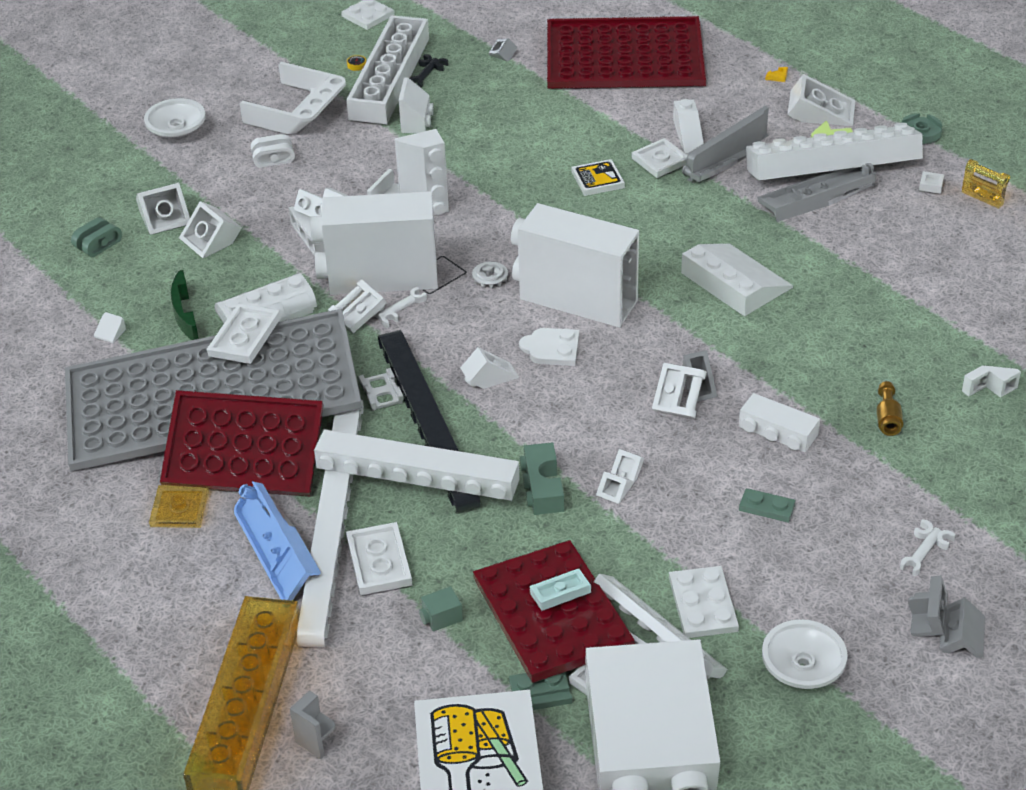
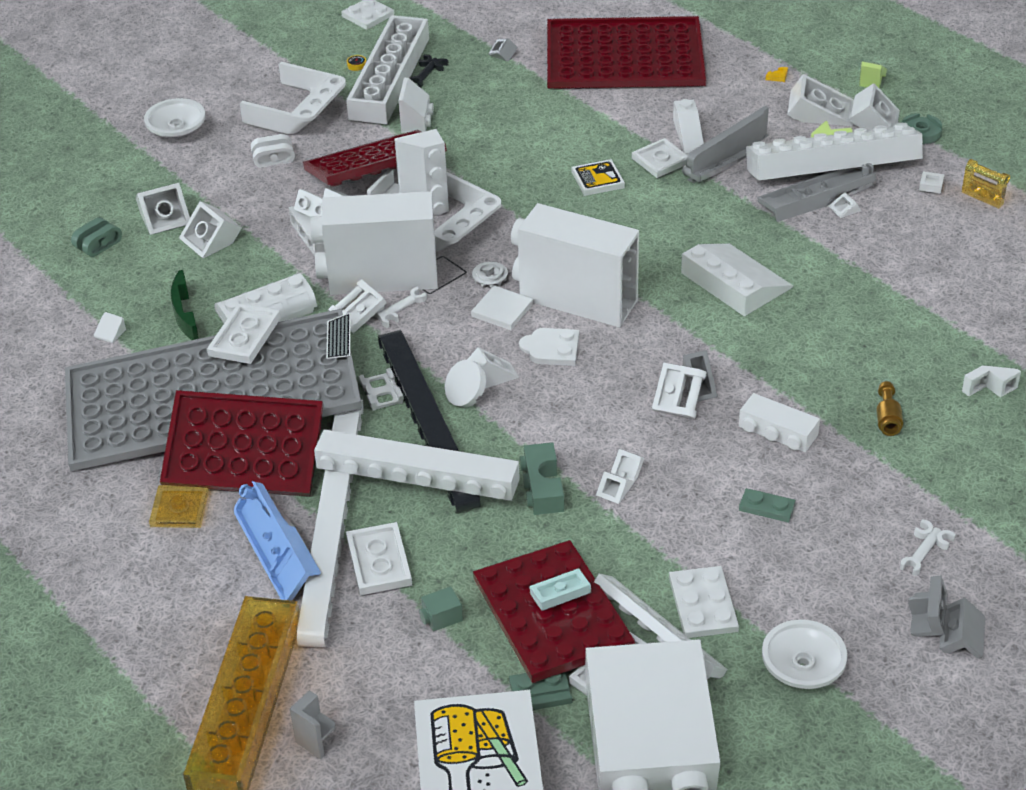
(338, 336): none -> sticker
(356, 161): none -> dark red plate
(465, 383): none -> white tile
(478, 207): none -> white windscreen
(502, 307): none -> white tile
(844, 206): none -> white slope
(871, 74): none -> yellowish green slope
(873, 109): none -> white slope

